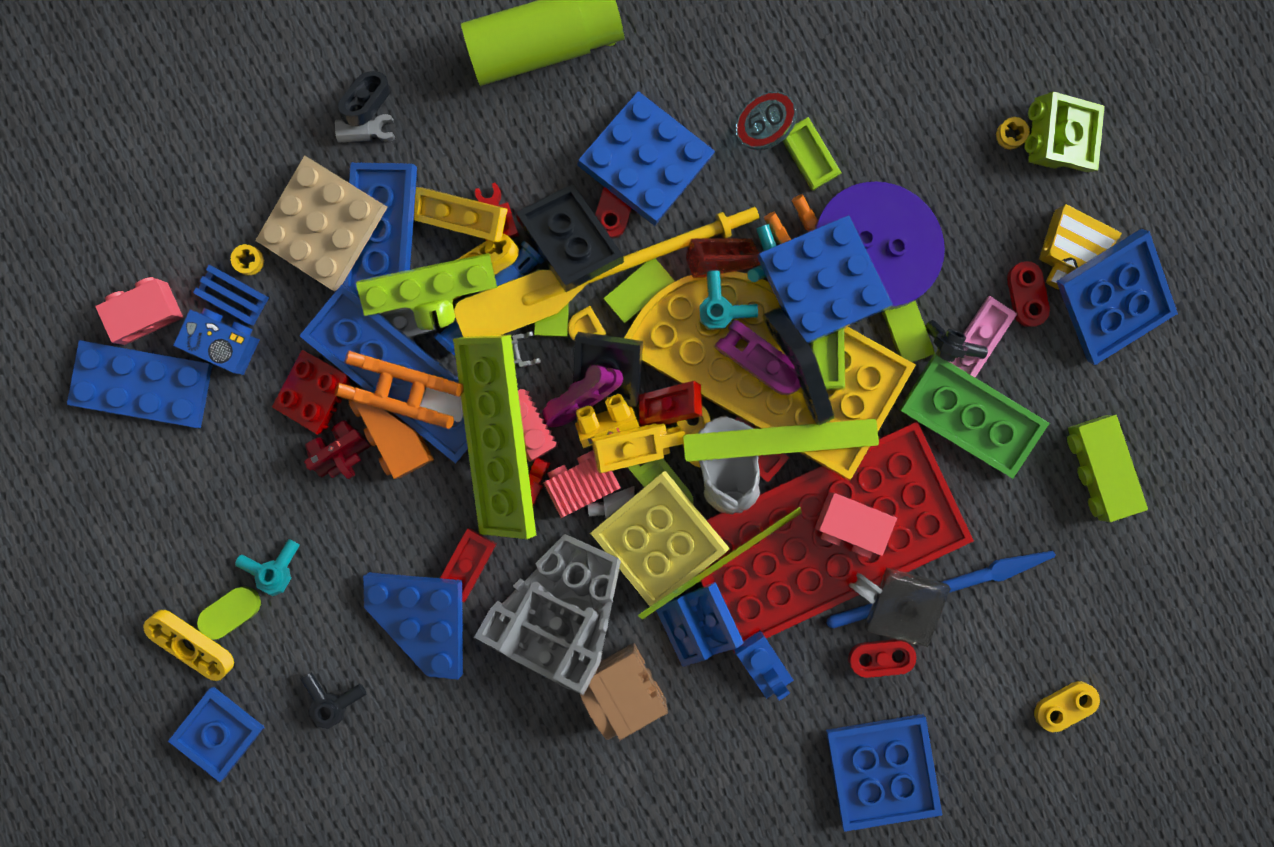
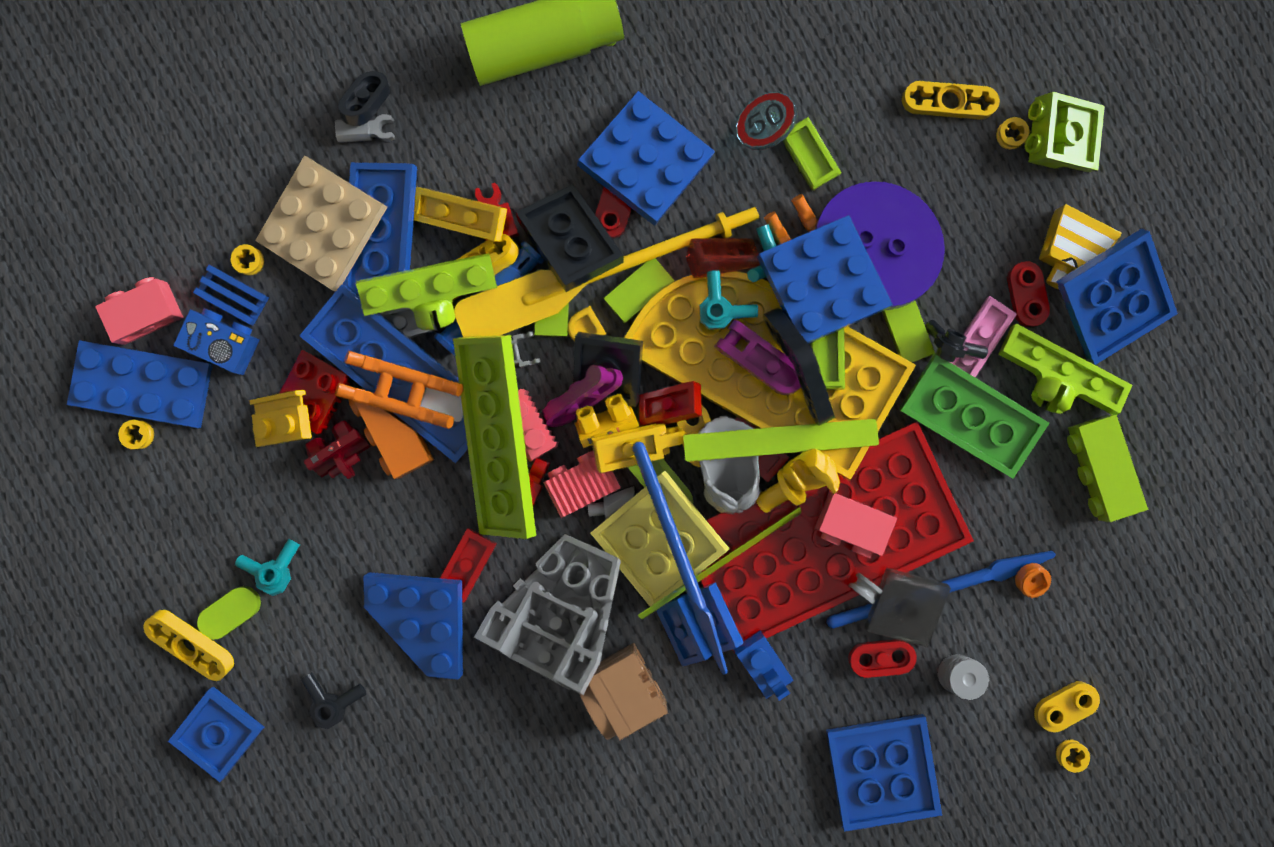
(127, 439): none -> yellow bush
(280, 419): none -> yellow plate
(701, 612): none -> blue piece
(803, 473): none -> yellow piece
(960, 90): none -> yellow beam
(963, 676): none -> light grey piece
(1033, 580): none -> orange tile
(1063, 374): none -> lime plate
(1082, 760): none -> yellow bush

